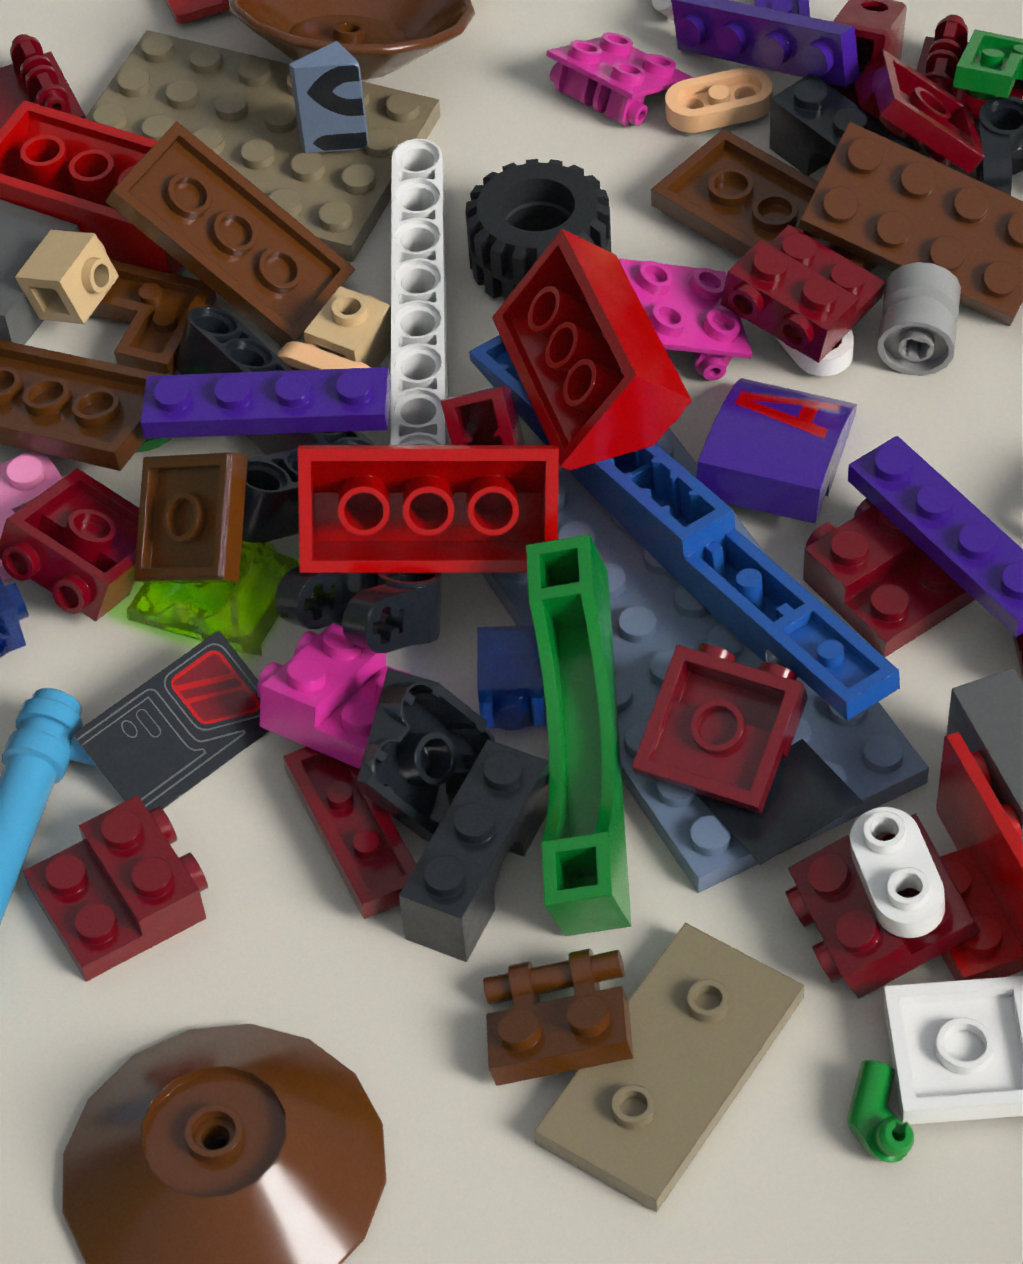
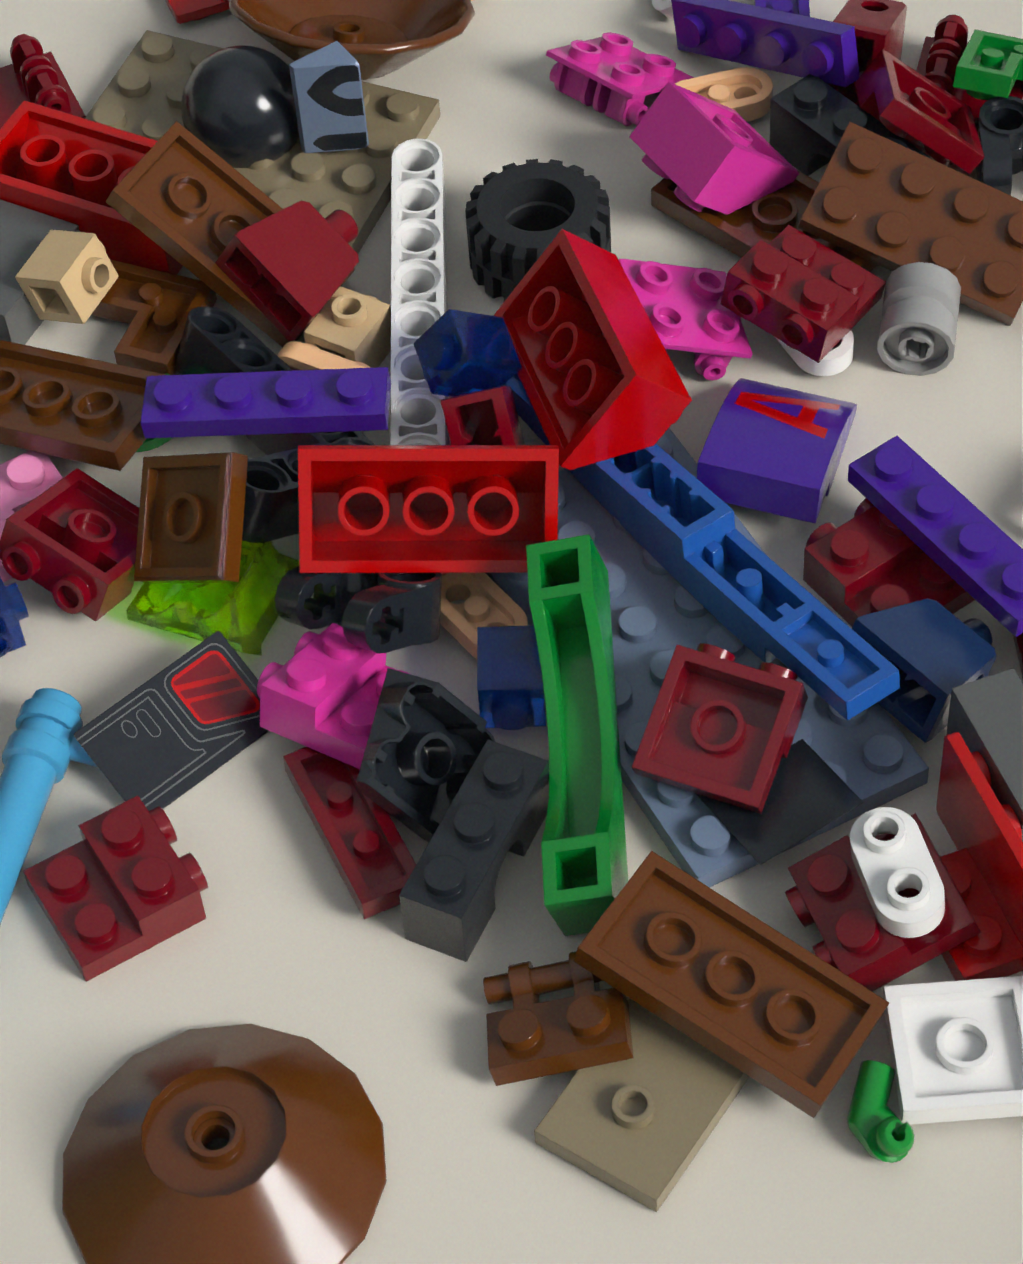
(241, 105): none -> black piece
(292, 263): none -> dark red torso
(466, 353): none -> clear blue brick
(483, 607): none -> light nougat plate
(708, 152): none -> dark pink slope
(731, 983): none -> reddish brown plate
(932, 657): none -> dark blue torso

